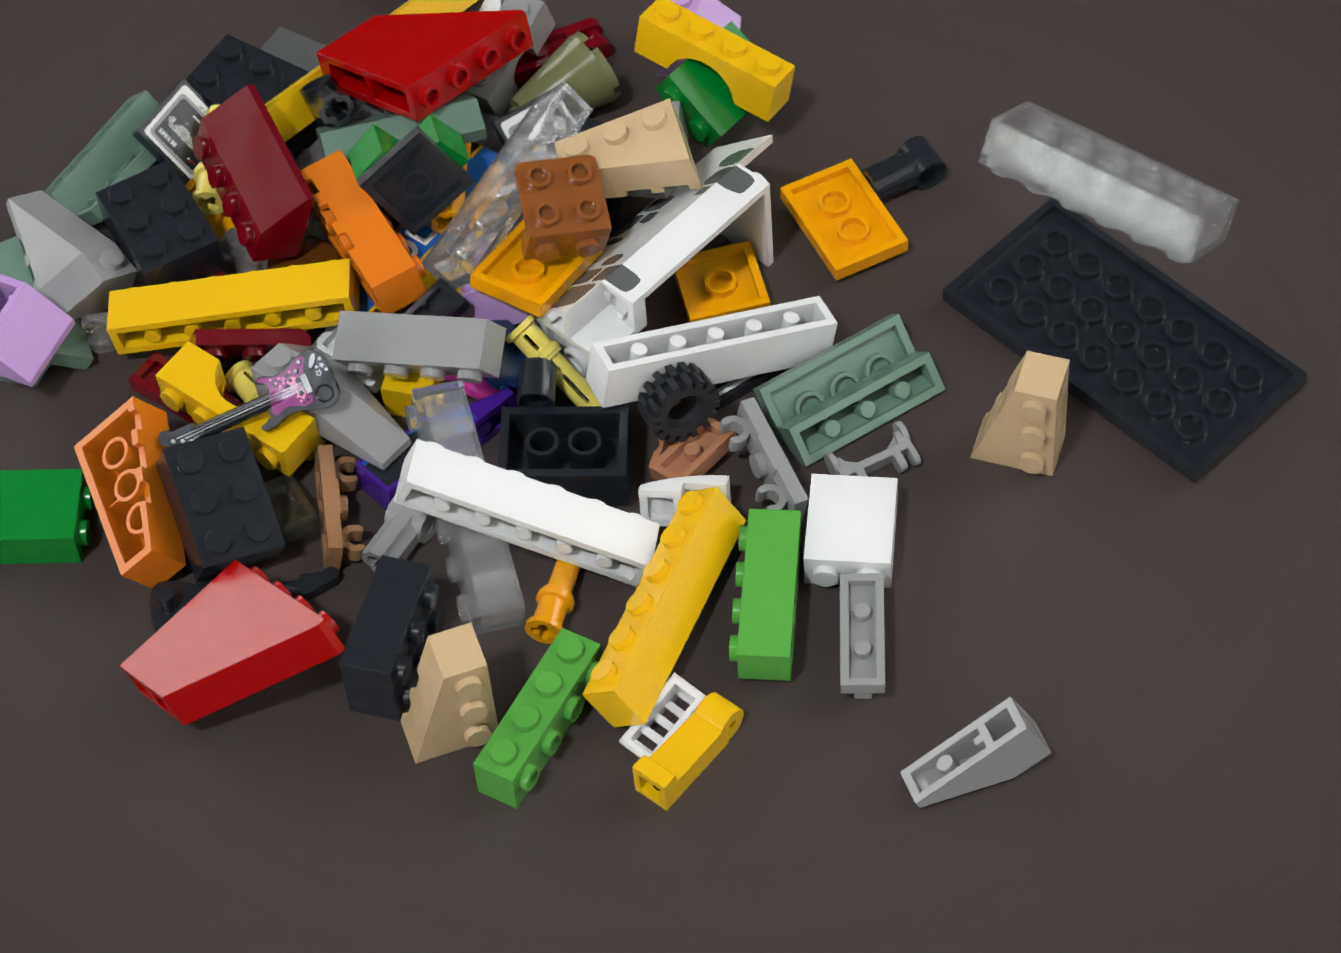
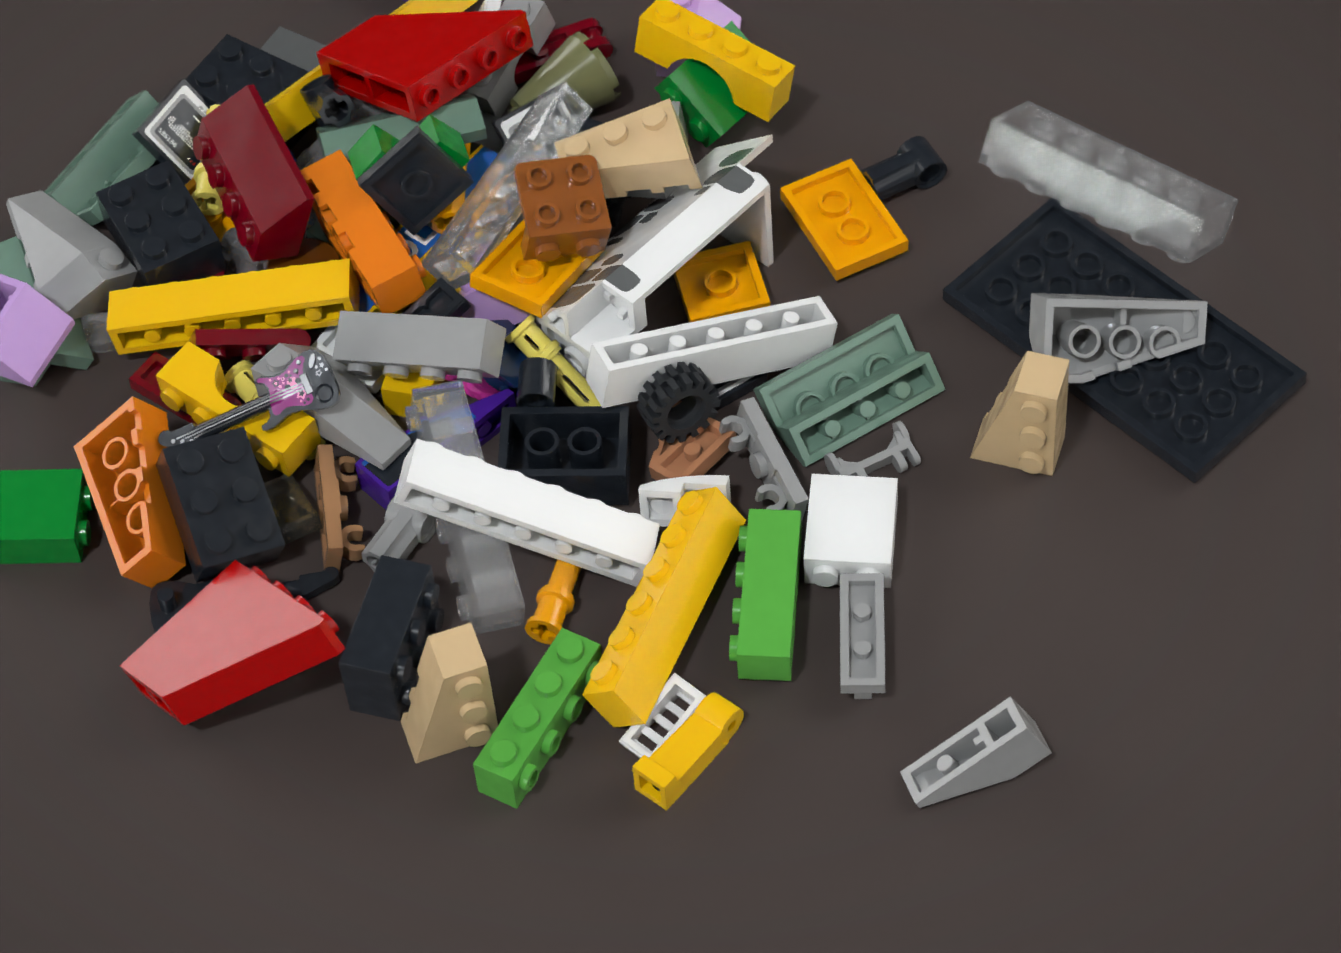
(1112, 331): none -> light grey wedge

